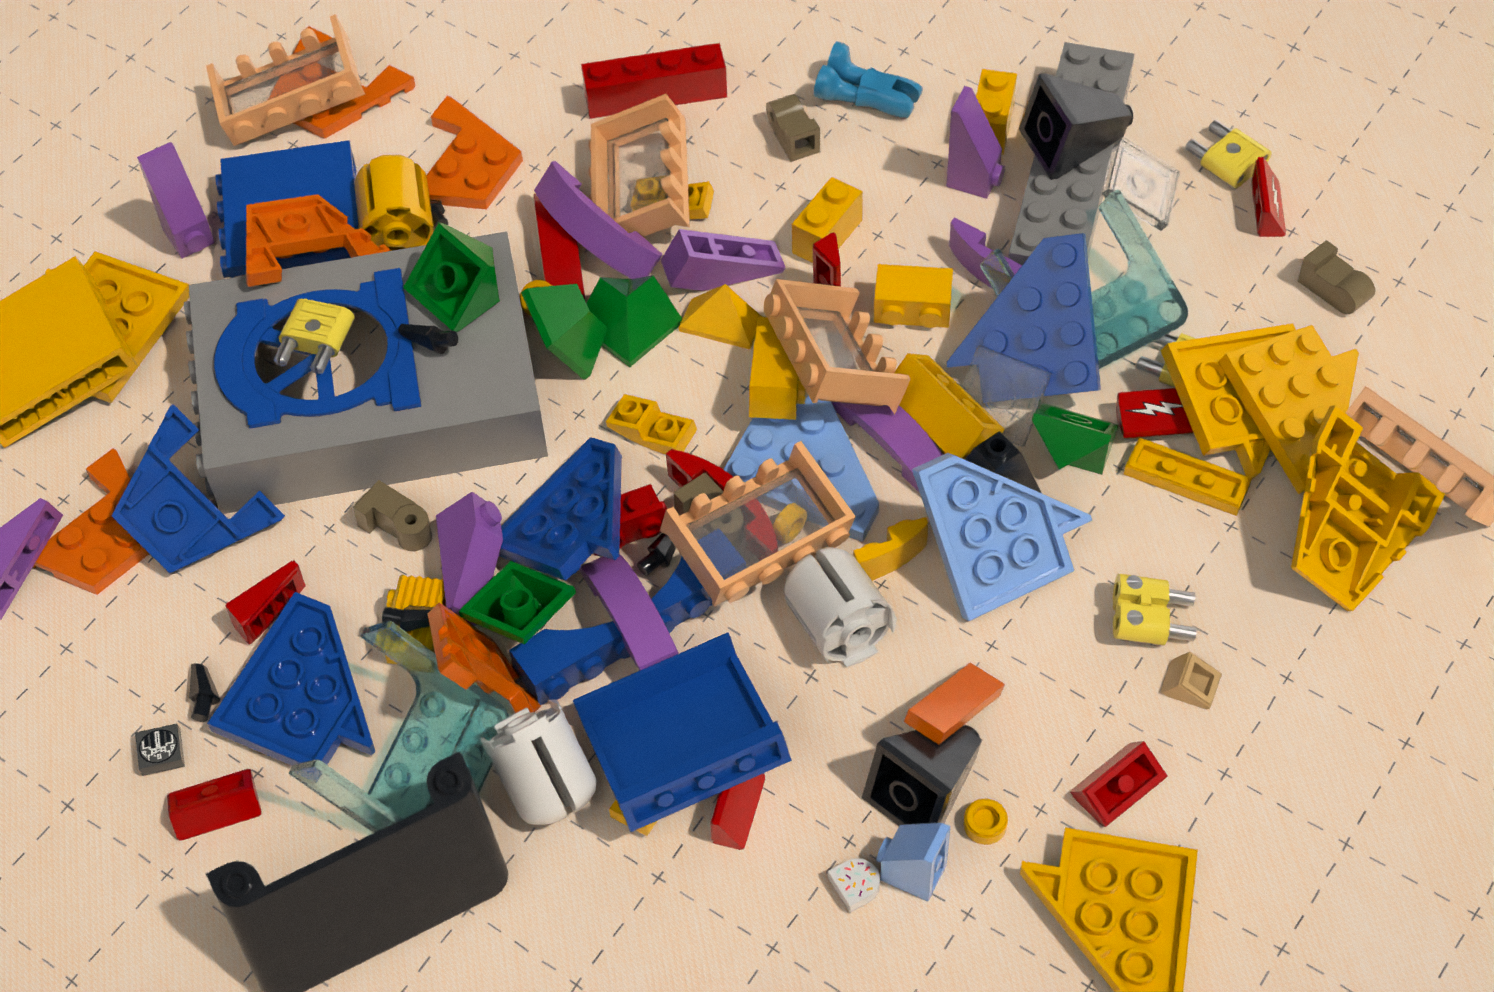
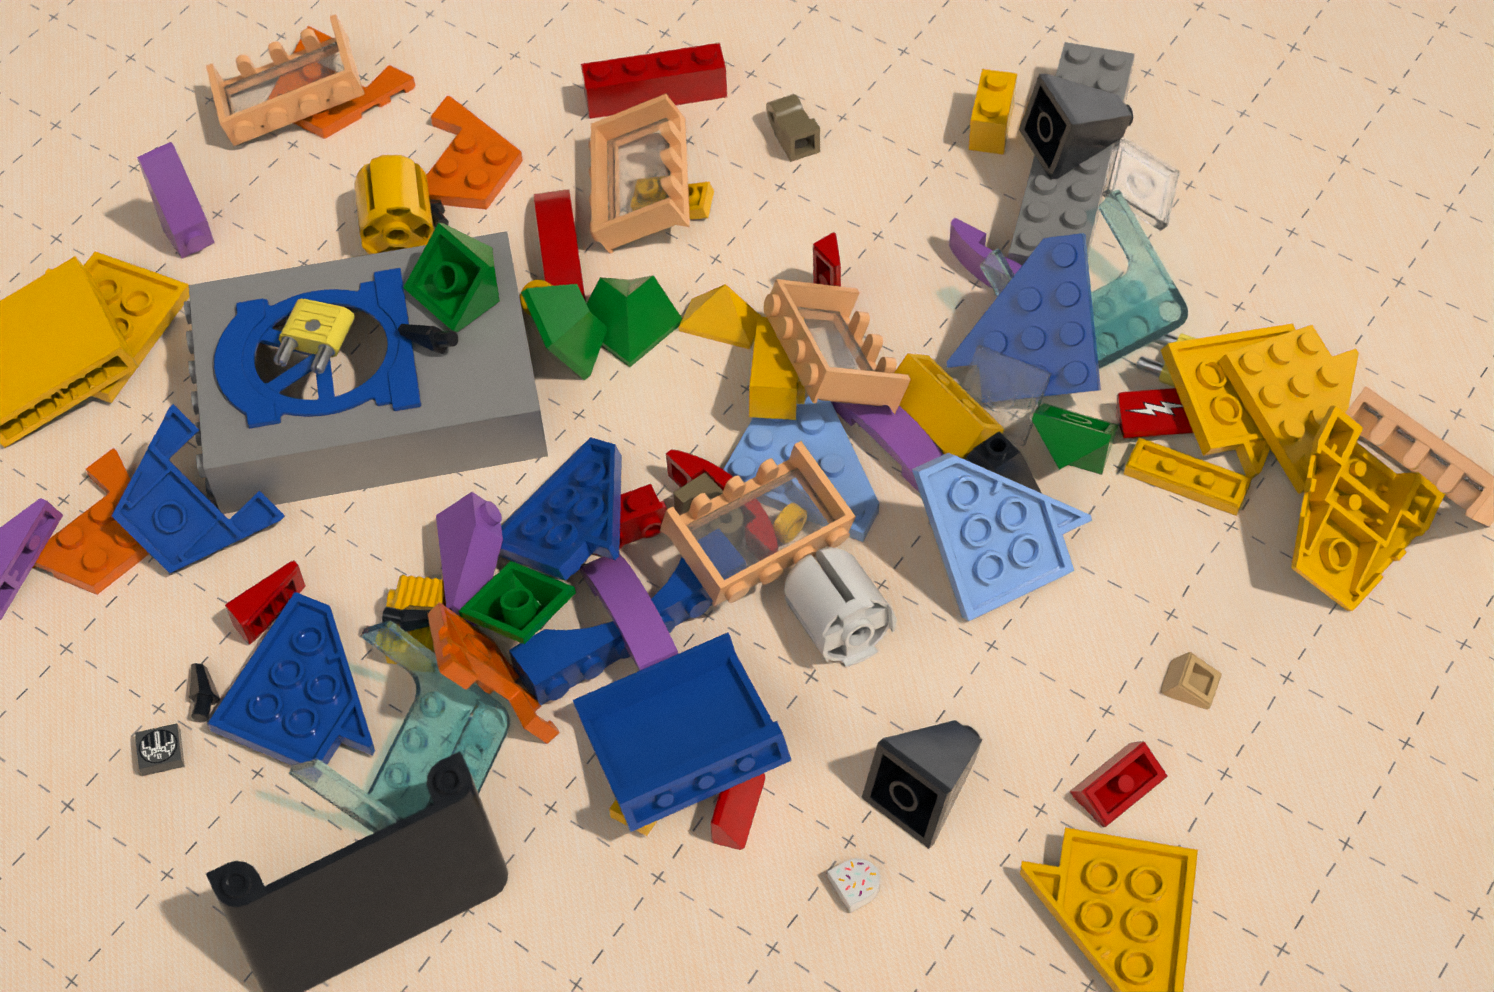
(213, 804): red slope -> none
(281, 175): blue panel -> none
(297, 227): orange wing -> none
(395, 515): dark tan leg -> none
(540, 763): white cylinder -> none
(593, 227): medium lavender slope -> none
(648, 426): yellow slope -> none
(659, 554): black bar -> none
(711, 260): medium lavender slope -> none
(833, 209): yellow brick -> none
(865, 87): dark azure piece -> none
(903, 543): yellow slope -> none
(913, 295): yellow brick -> none
(915, 858): light blue slope -> none
(954, 703): orange tile -> none
(973, 149): medium lavender slope -> none
(985, 821): yellow tile -> none
(1143, 610): light yellow piece -> none
(1230, 157): light yellow piece -> none
(1267, 201): red slope -> none
(1335, 279): dark tan leg -> none

